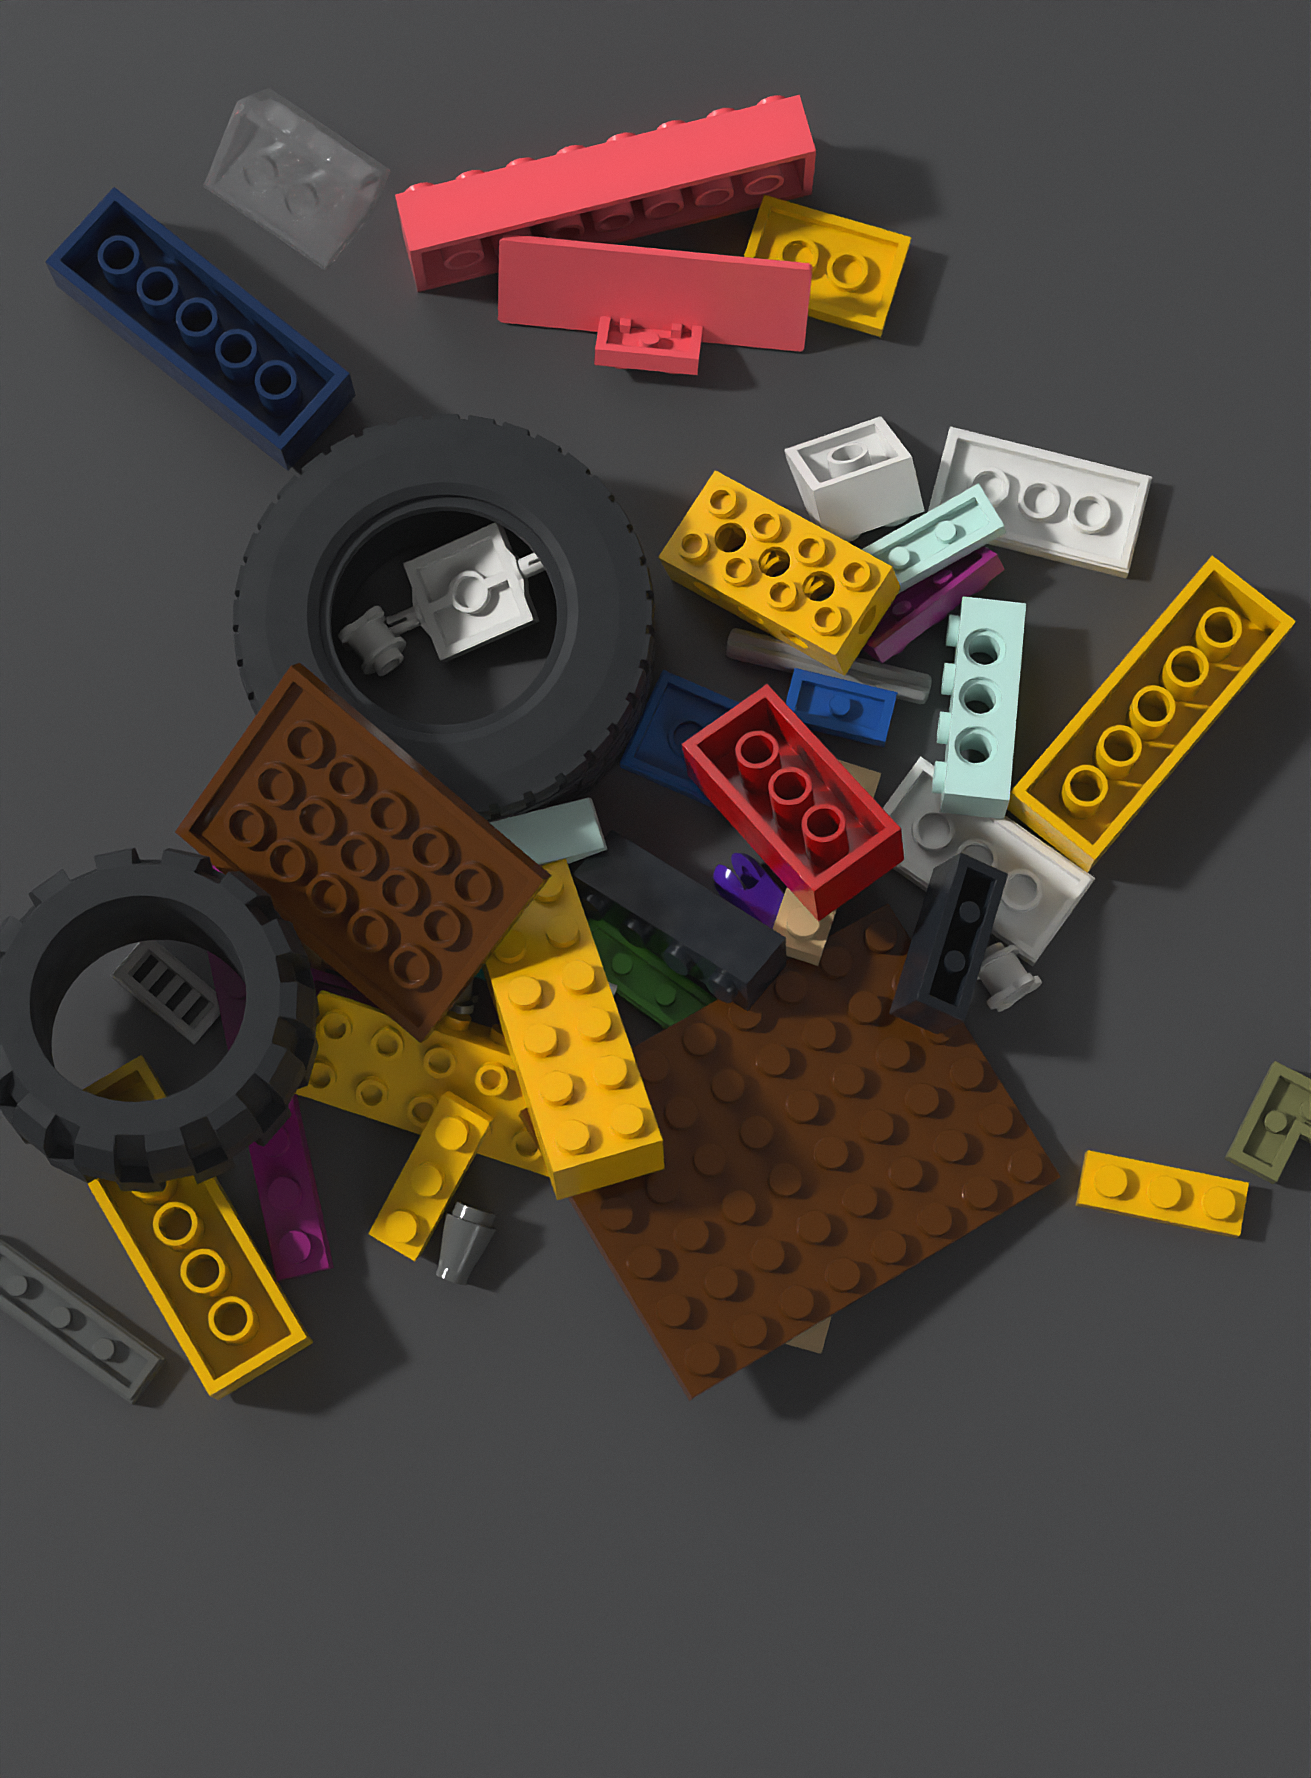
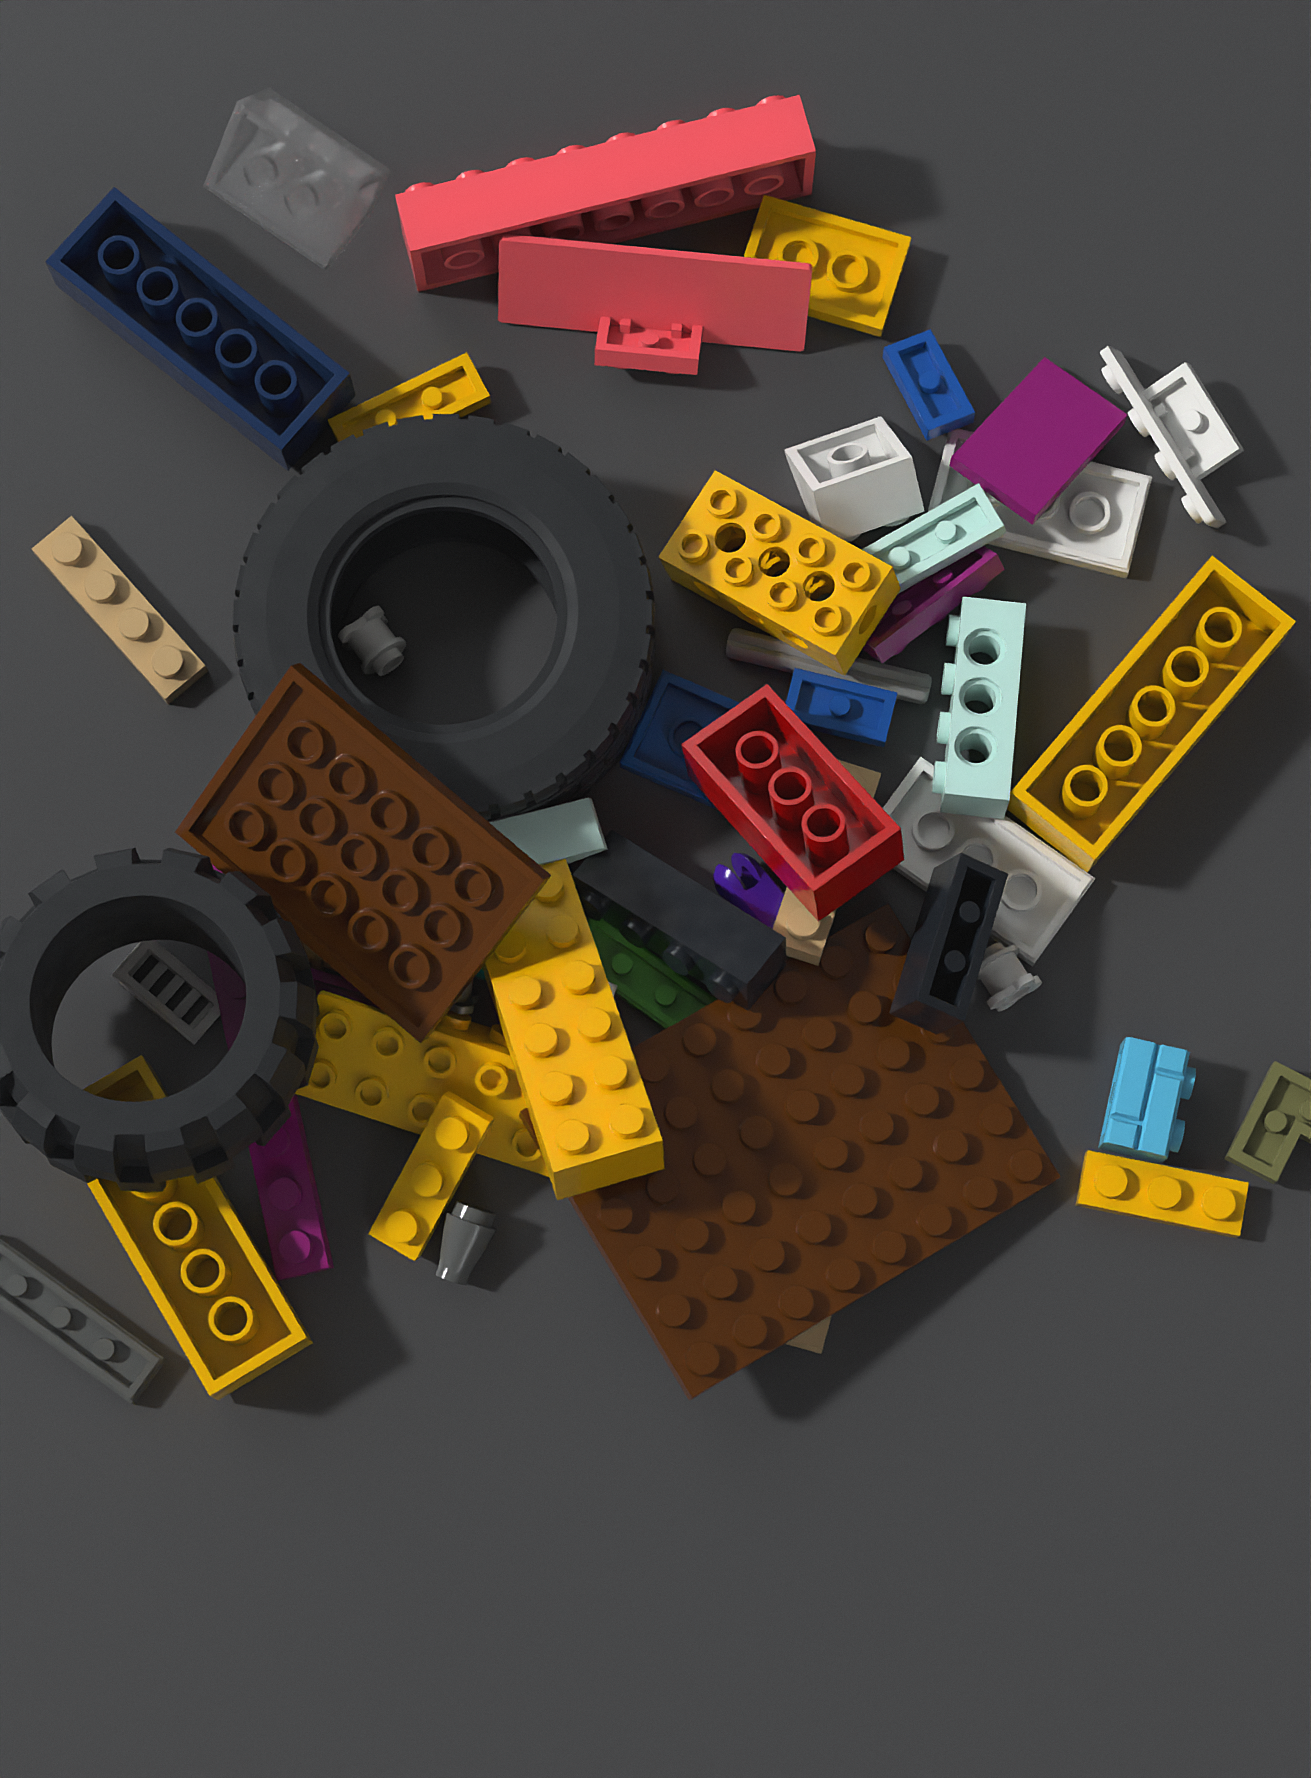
(120, 610): none -> tan plate
(442, 390): none -> yellow plate
(469, 592): white plate -> none
(928, 385): none -> blue plate
(1038, 440): none -> magenta tile
(1146, 1100): none -> medium azure brick
(1182, 424): none -> white bracket

